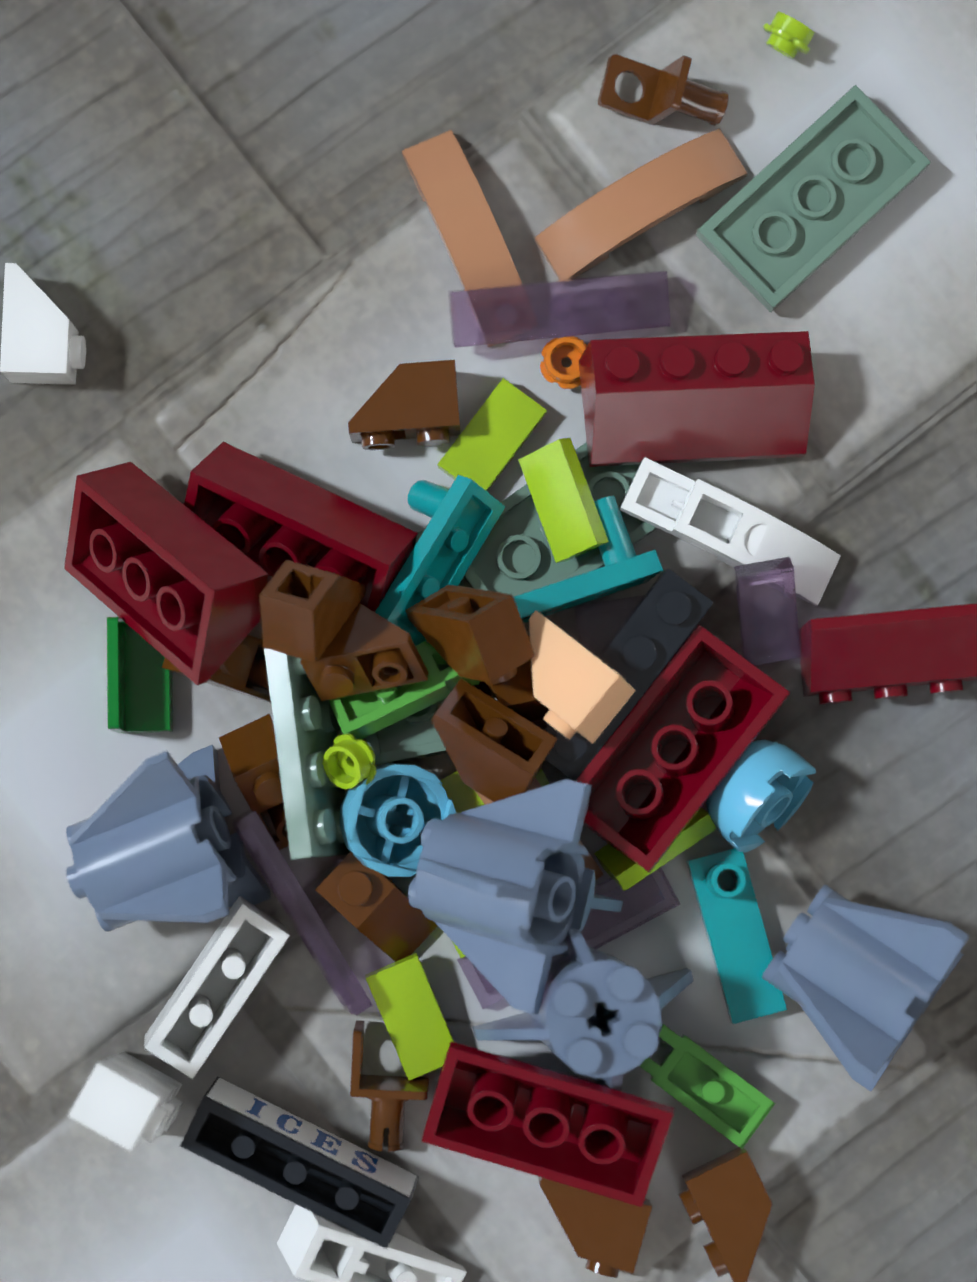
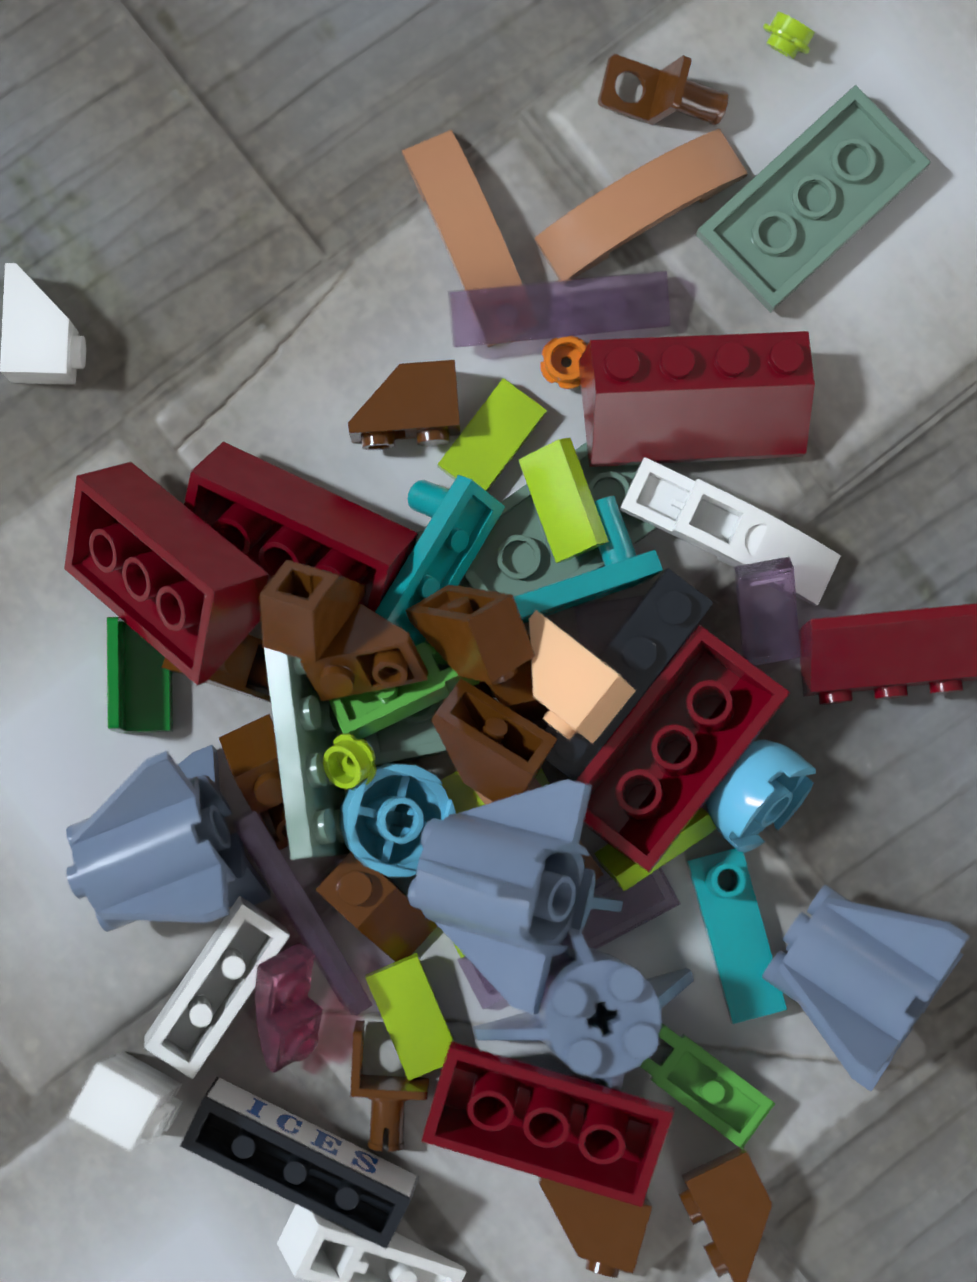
(284, 1012): none -> clear pink slope

